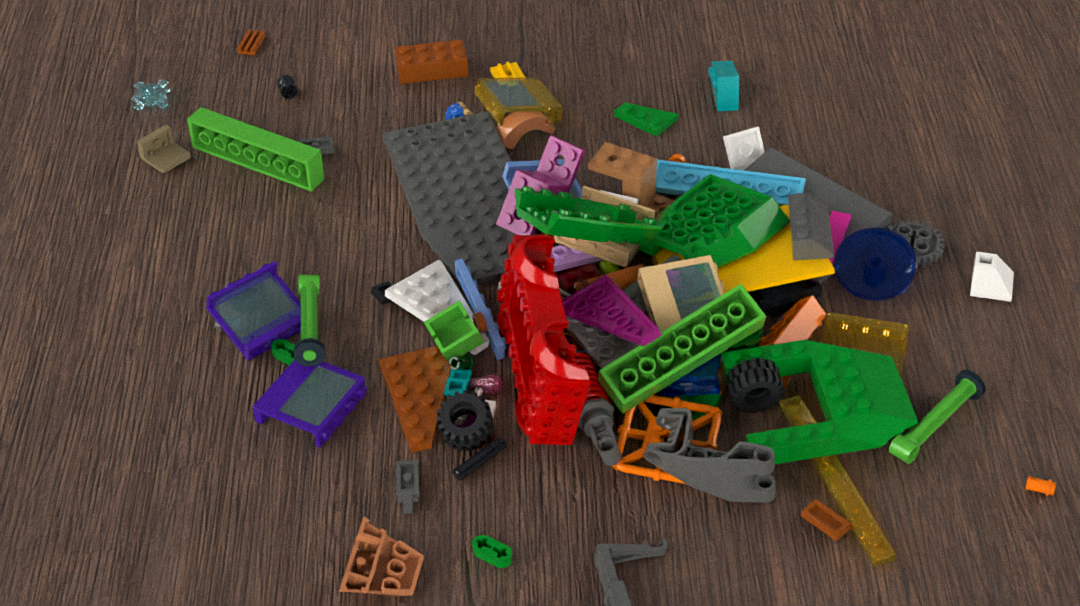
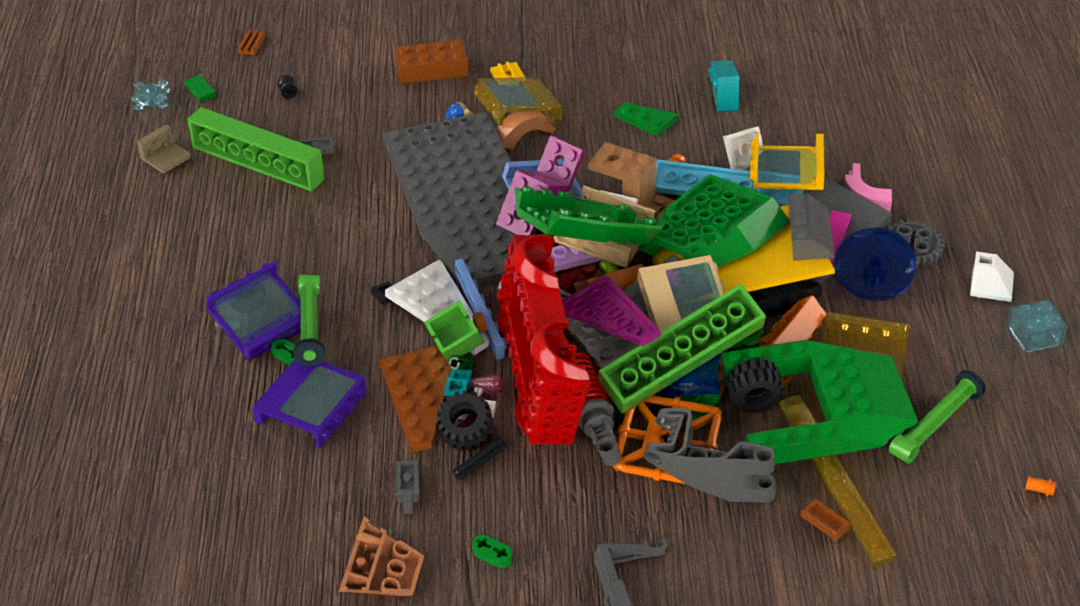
(200, 88): none -> green tile
(787, 166): none -> panel
(878, 196): none -> bright pink arch
(1037, 326): none -> clear light blue brick

